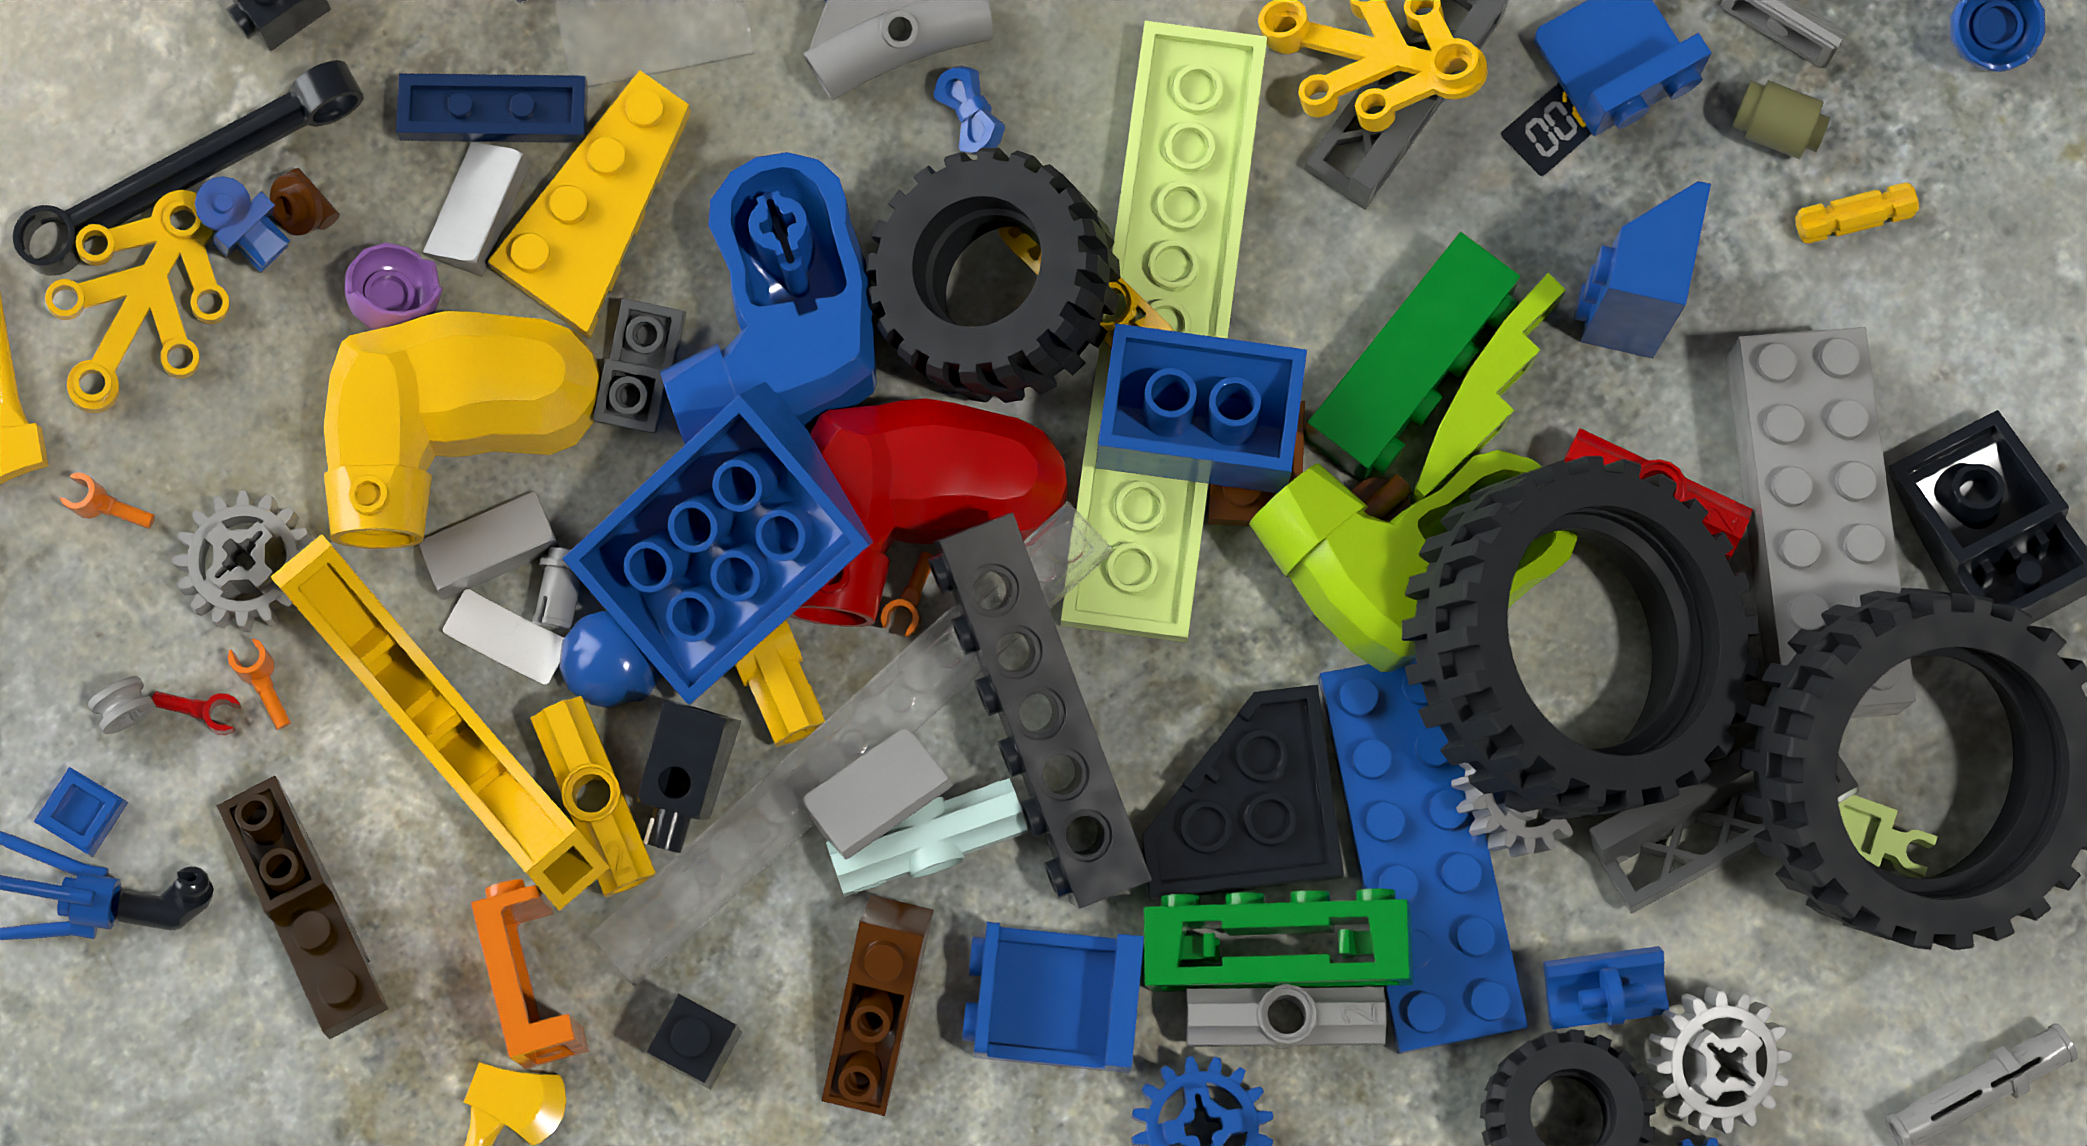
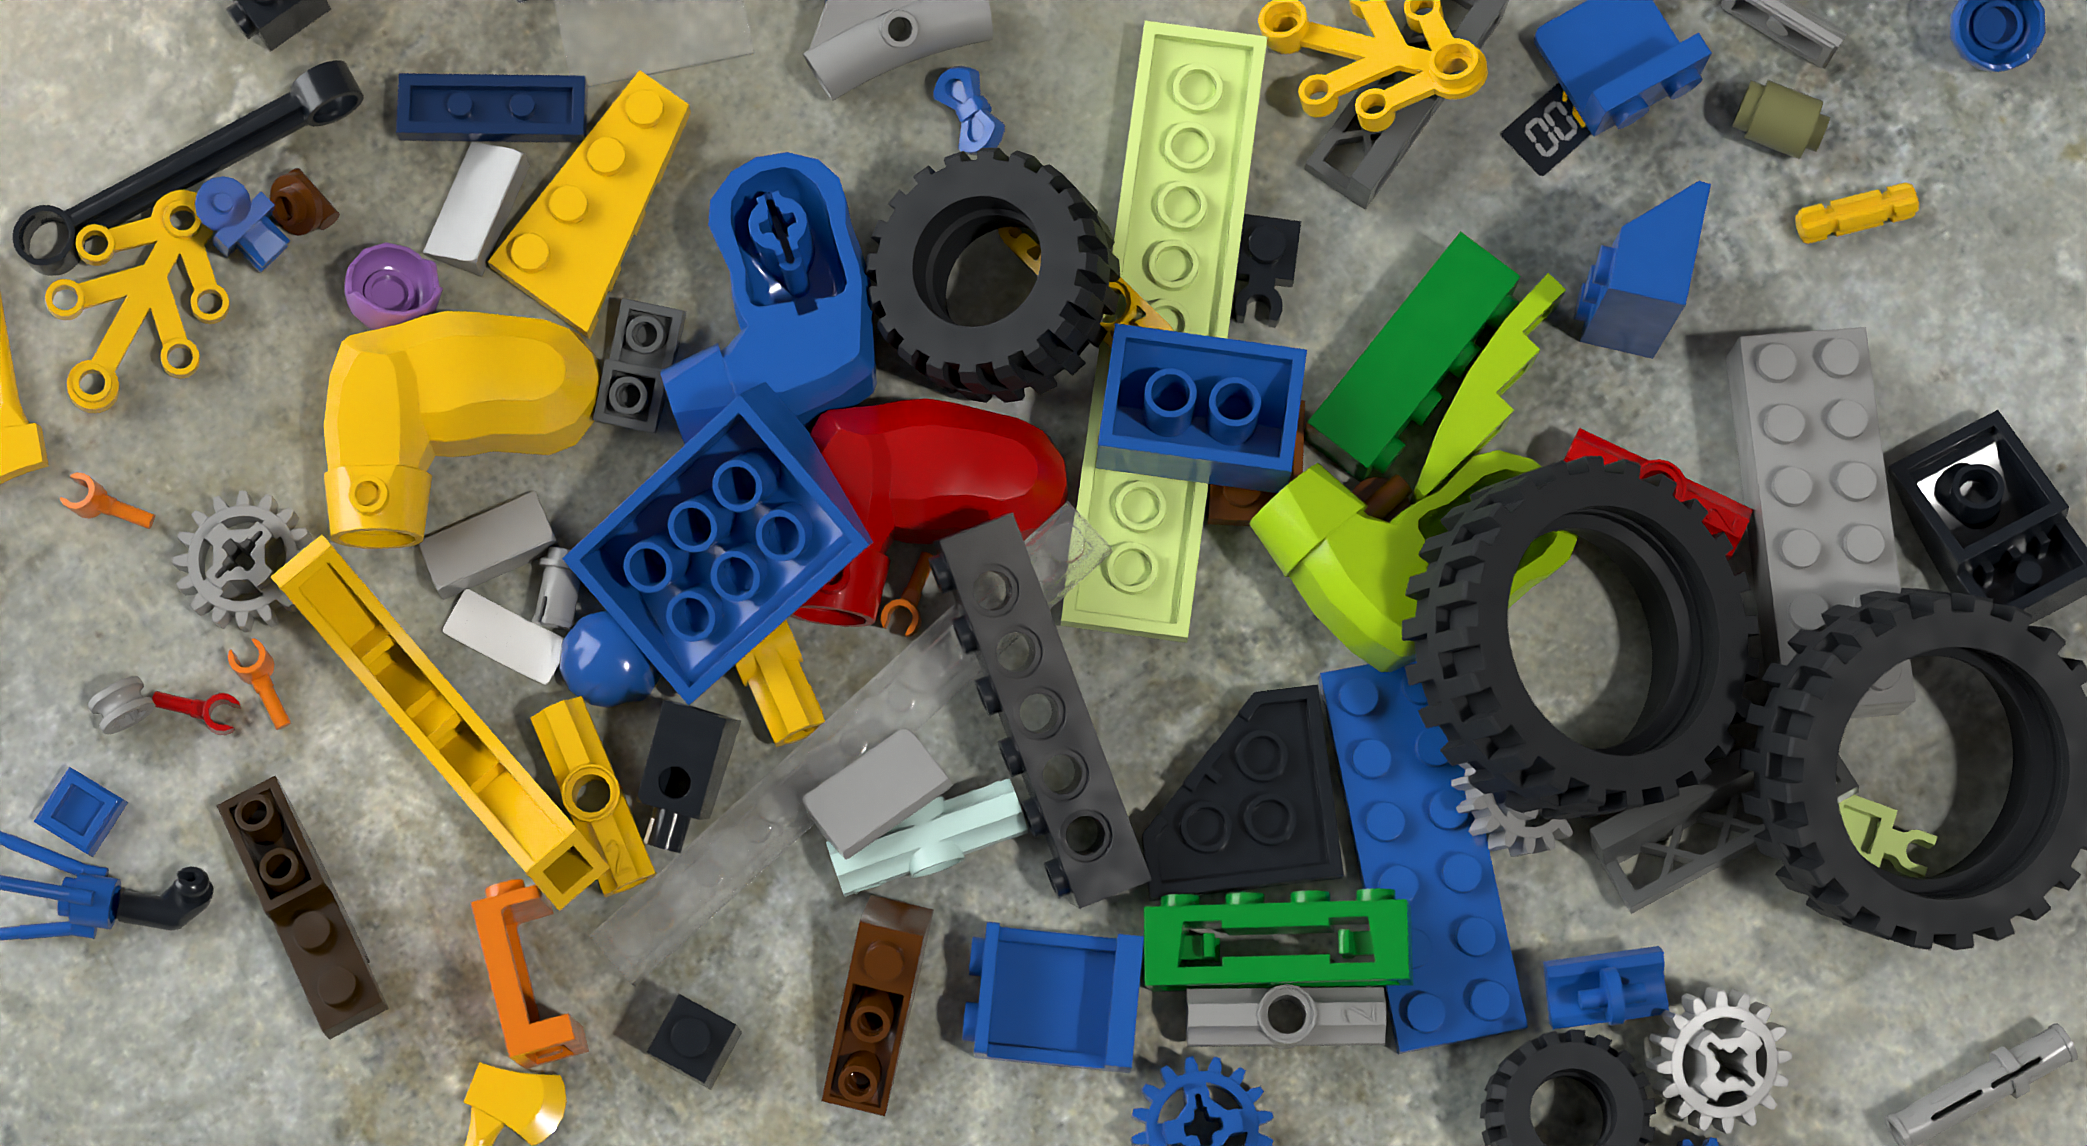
(1266, 261): none -> black plate

